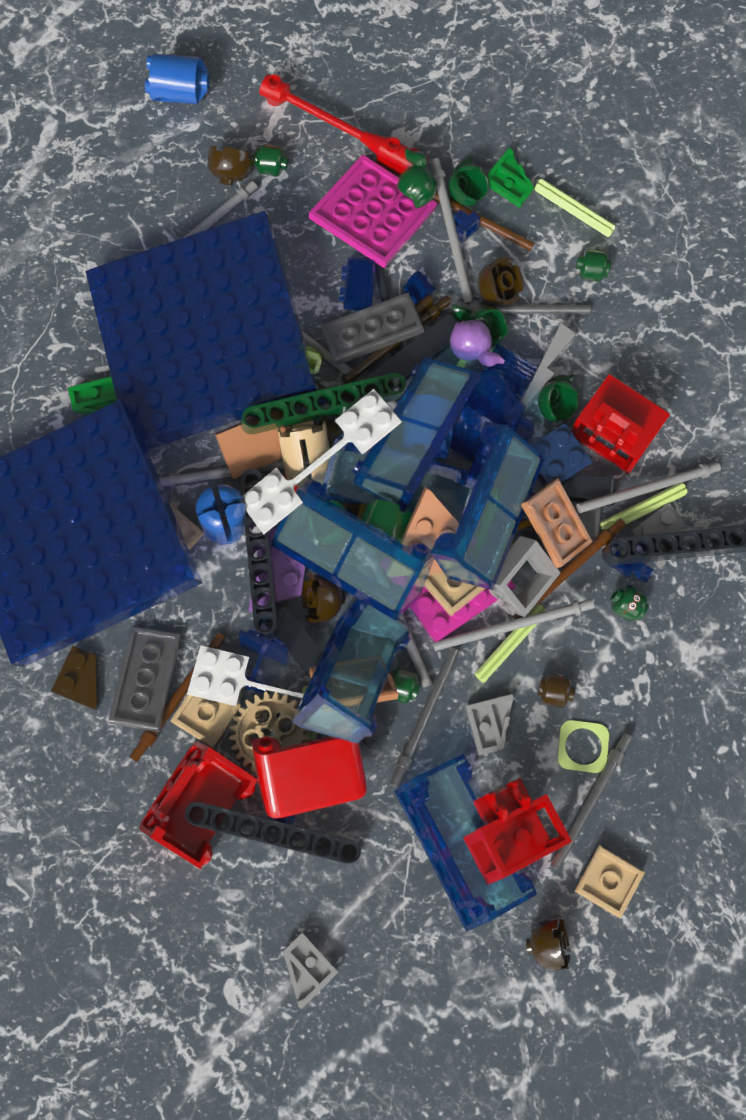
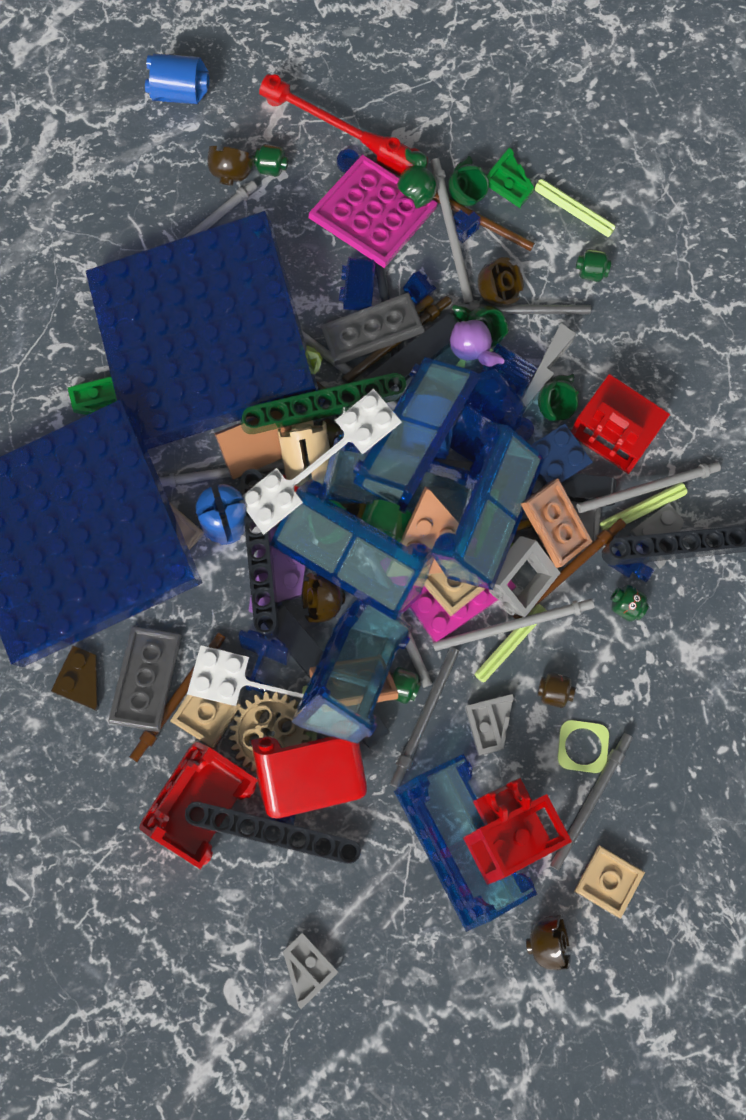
(346, 159): none -> clear blue tile

